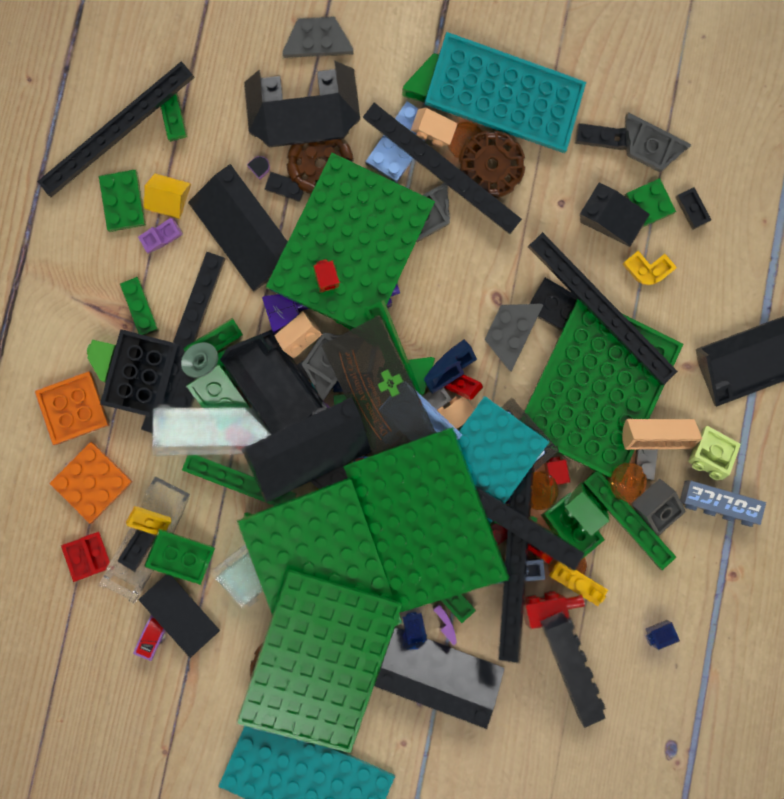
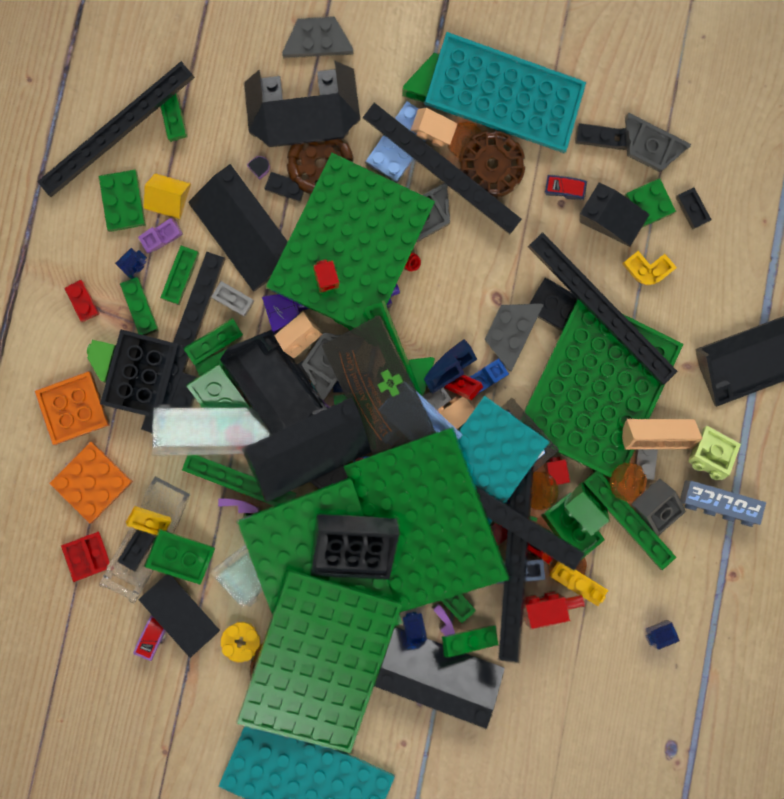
(81, 300): none -> red plate
(131, 262): none -> clear blue brick
(180, 275): none -> green plate
(195, 356): sand green dish -> none
(232, 299): none -> light grey plate
(233, 633): none -> yellow plate
(243, 506): none -> medium lavender slope
(354, 546): none -> black slope
(413, 262): none -> red plate
(470, 641): none -> green plate
(490, 374): none -> blue slope
(566, 186): none -> slope
(573, 669): black brick -> none

